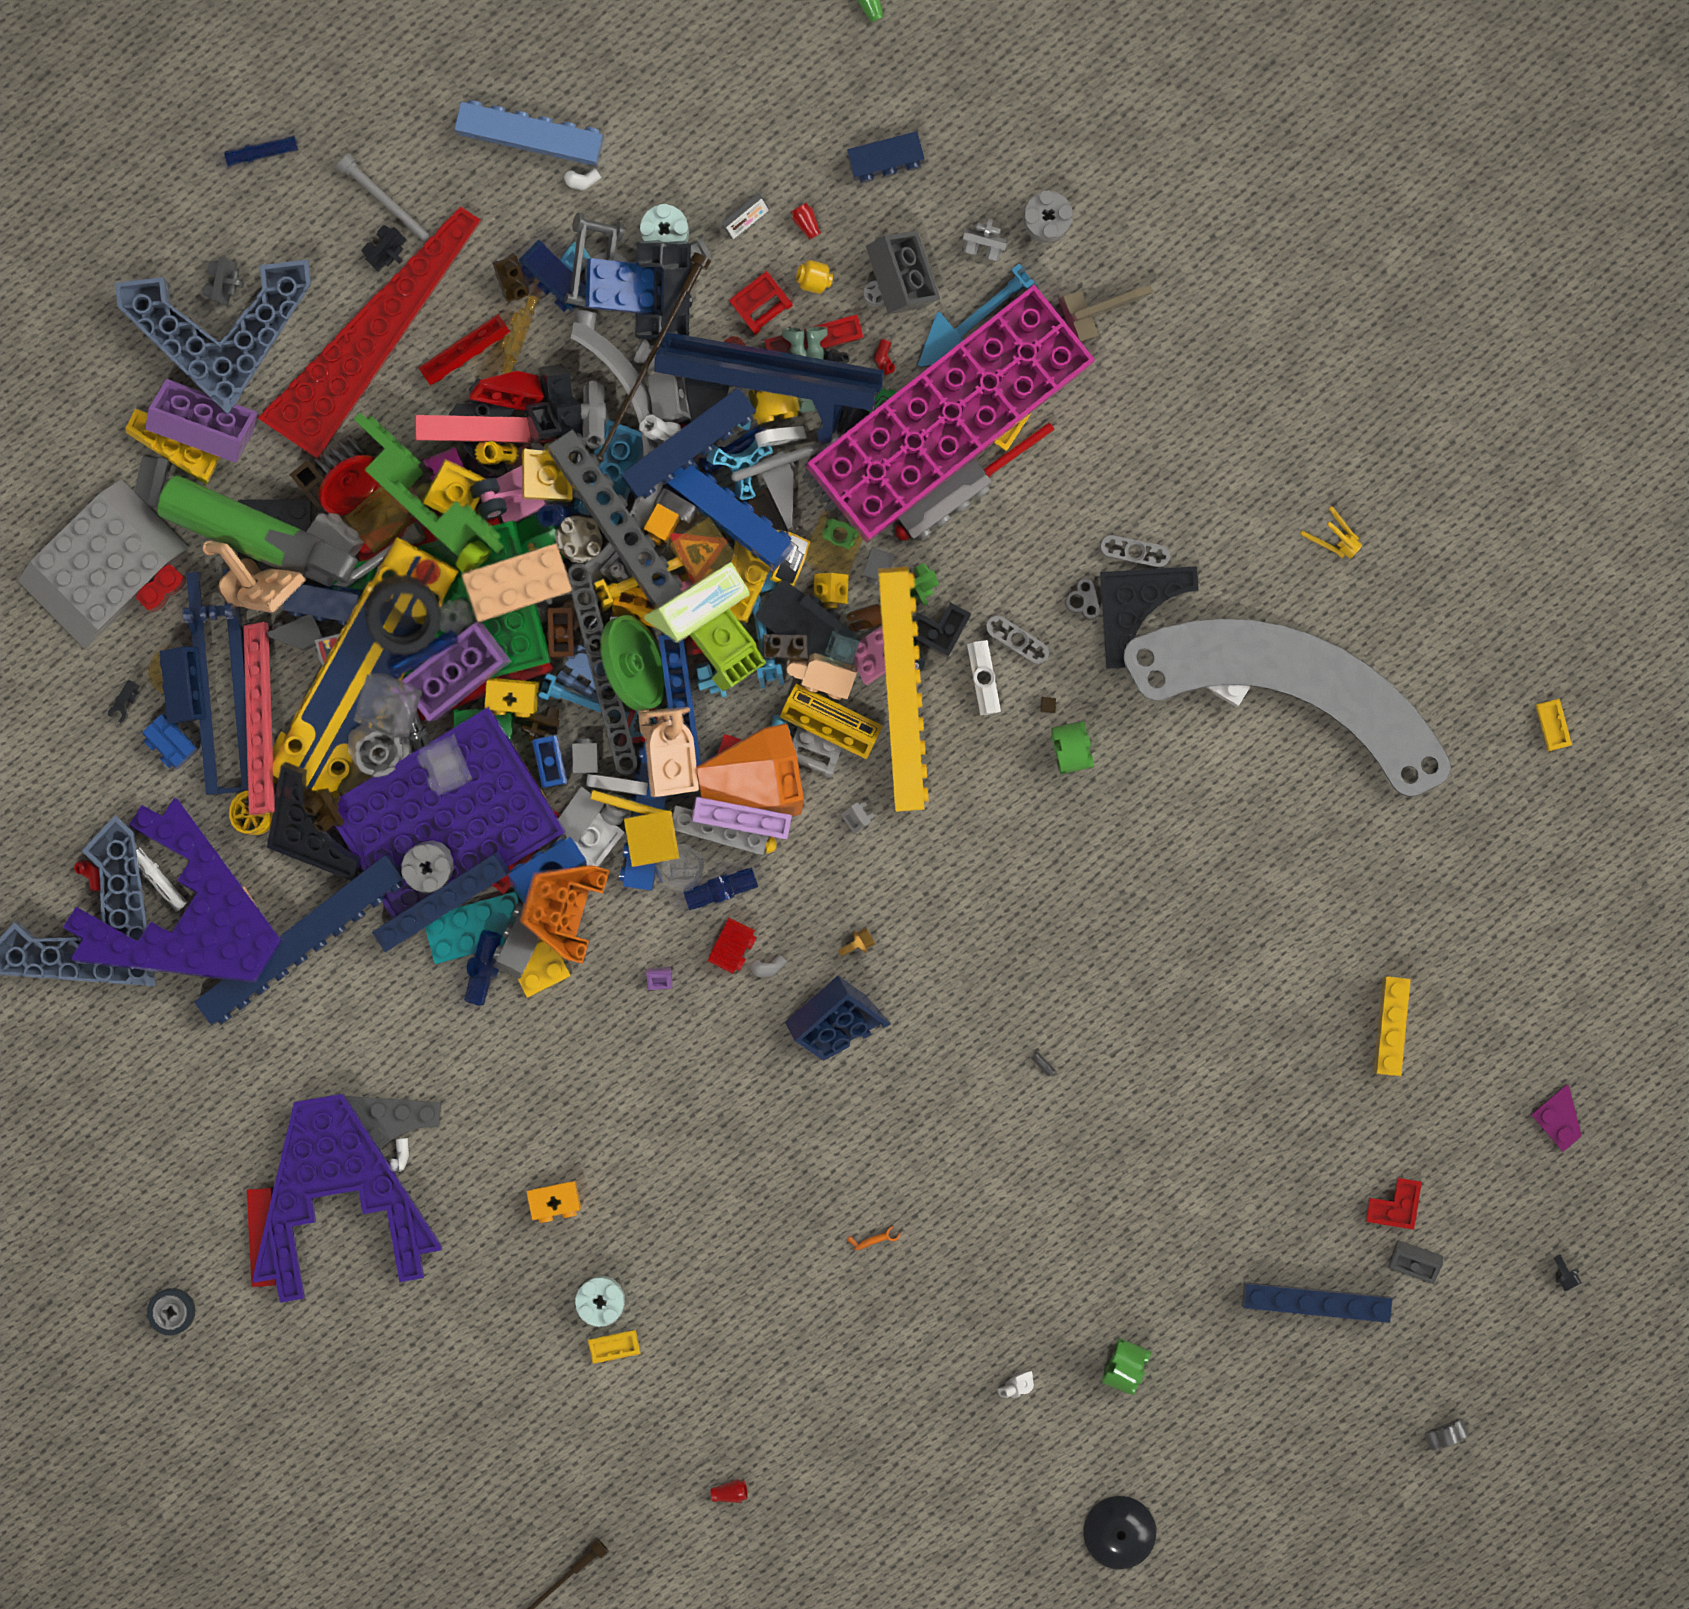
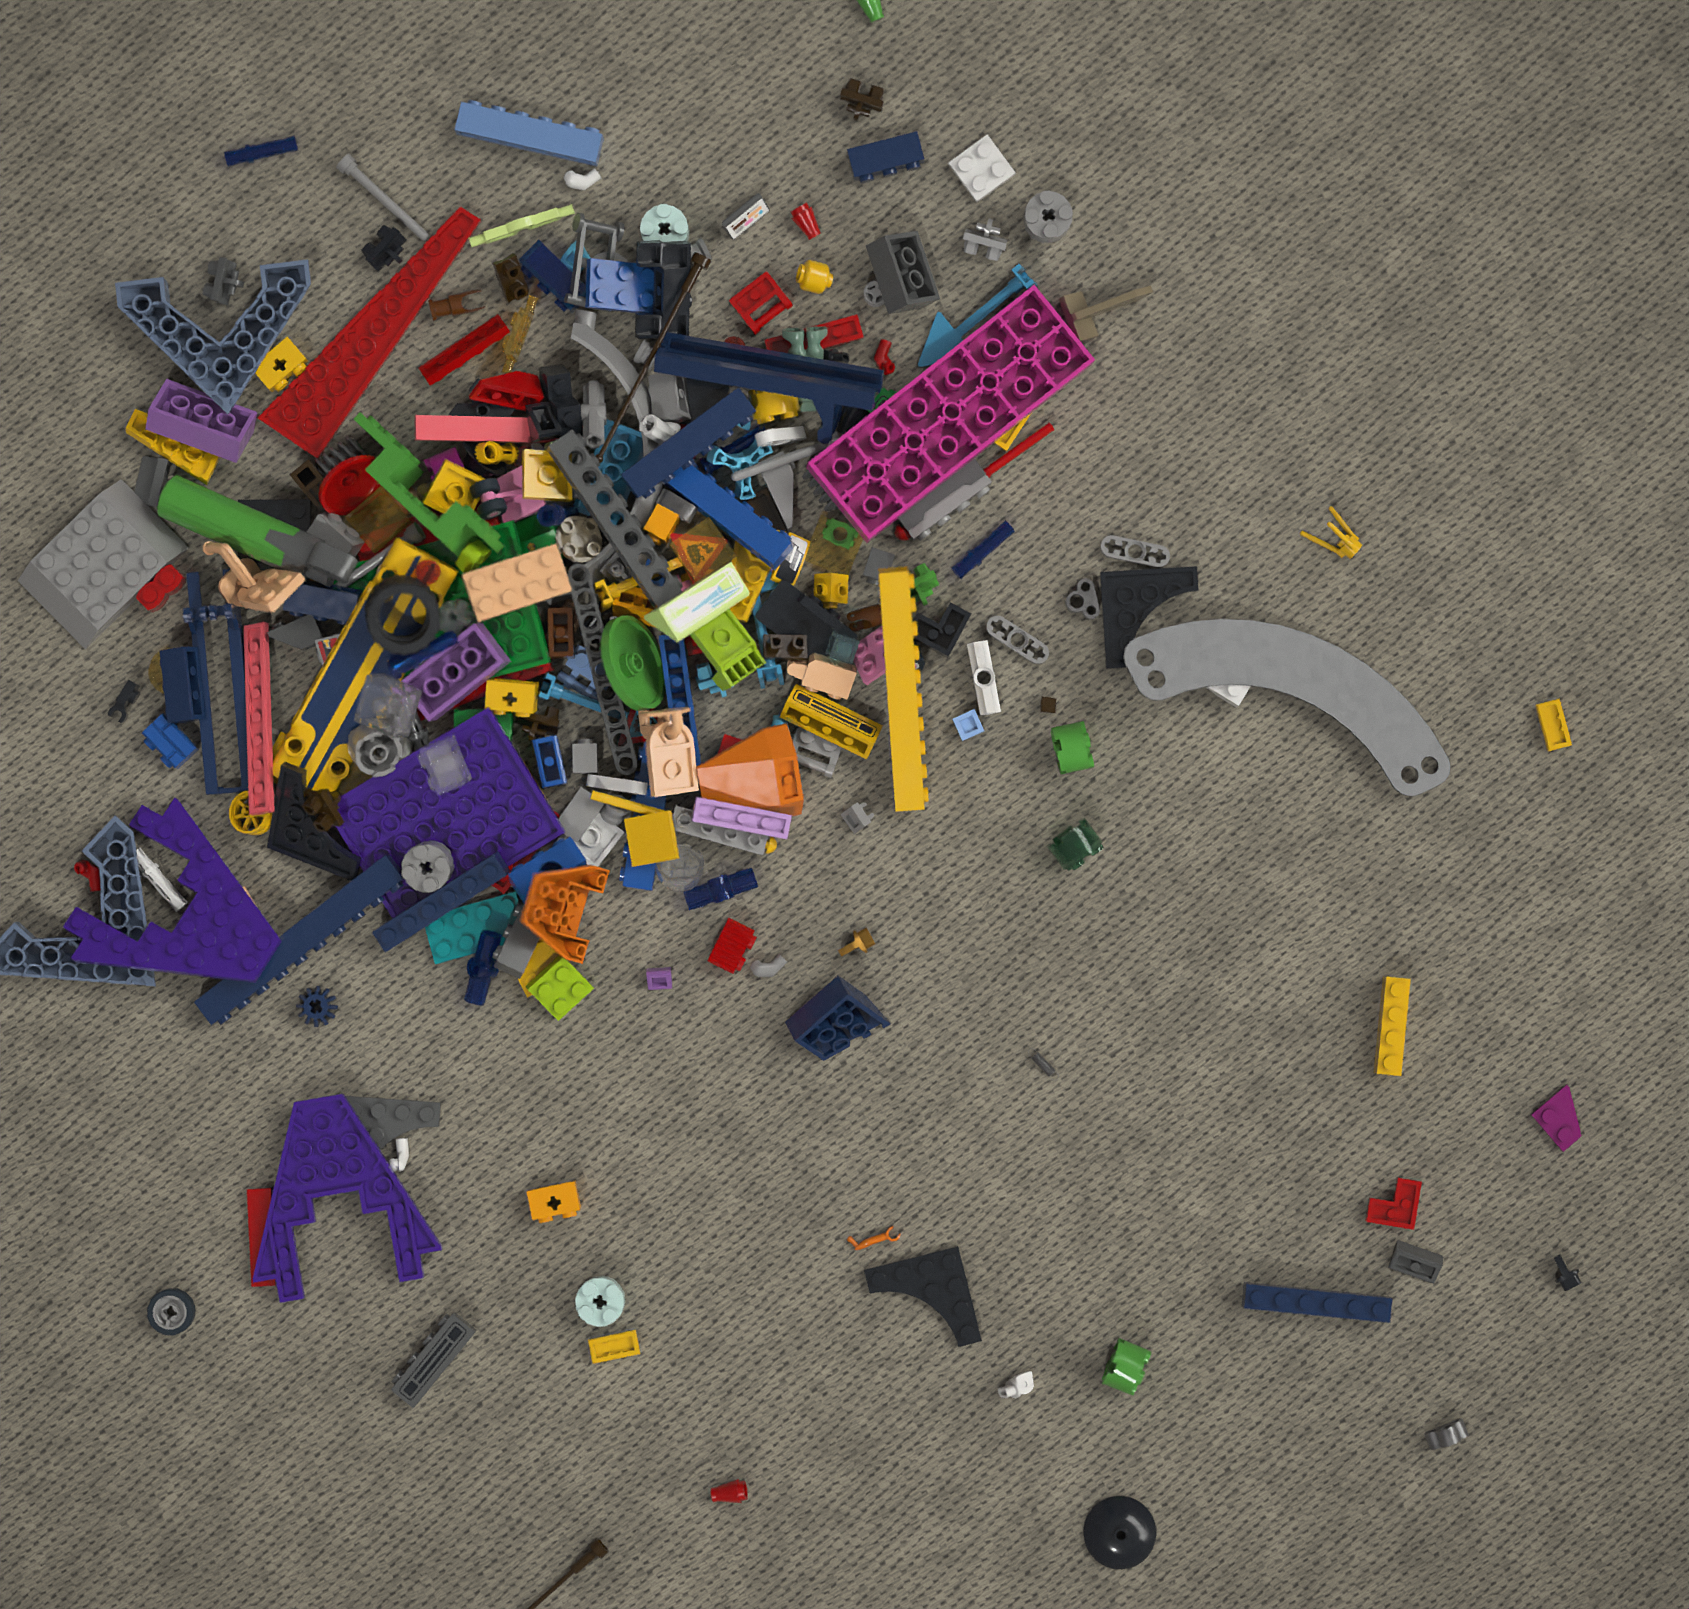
(285, 353): none -> yellow brick
(325, 1004): none -> dark blue gear
(433, 1360): none -> dark grey brick
(451, 305): none -> reddish brown piece
(528, 222): none -> yellowish green piece
(559, 987): none -> lime plate
(852, 95): none -> dark brown hips
(938, 1281): none -> black plate
(968, 725): none -> light blue plate
(981, 168): none -> white plate
(982, 550): none -> clear blue pin
(1075, 844): none -> clear green brick

